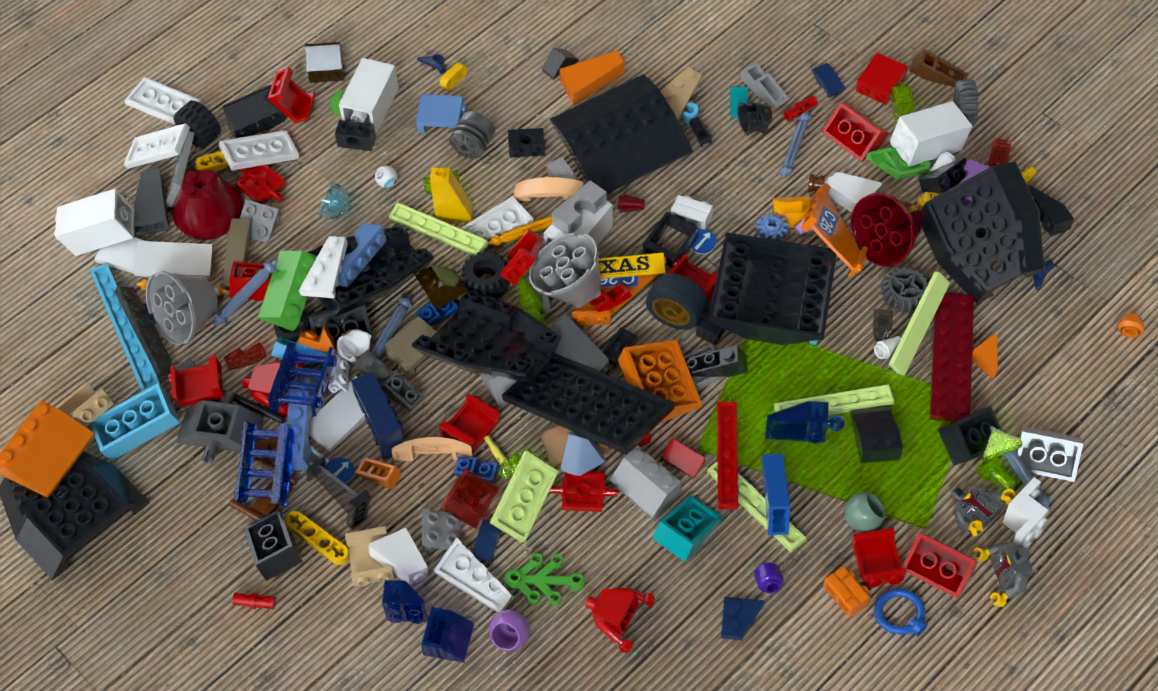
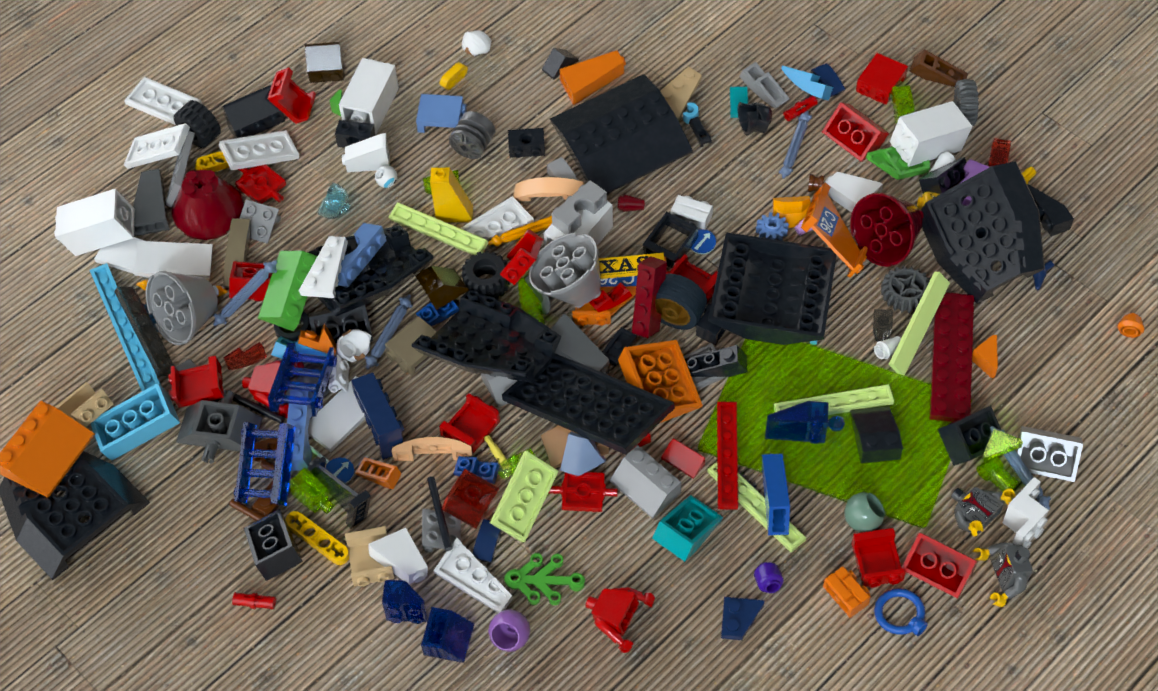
(310, 492): none -> clear neon green torso
(367, 154): none -> white slope
(393, 383): dark grey slope -> none
(434, 61): dark blue animal -> none
(439, 513): none -> black bar
(476, 43): none -> white hair
(649, 279): none -> dark red arch
(808, 82): none -> slope

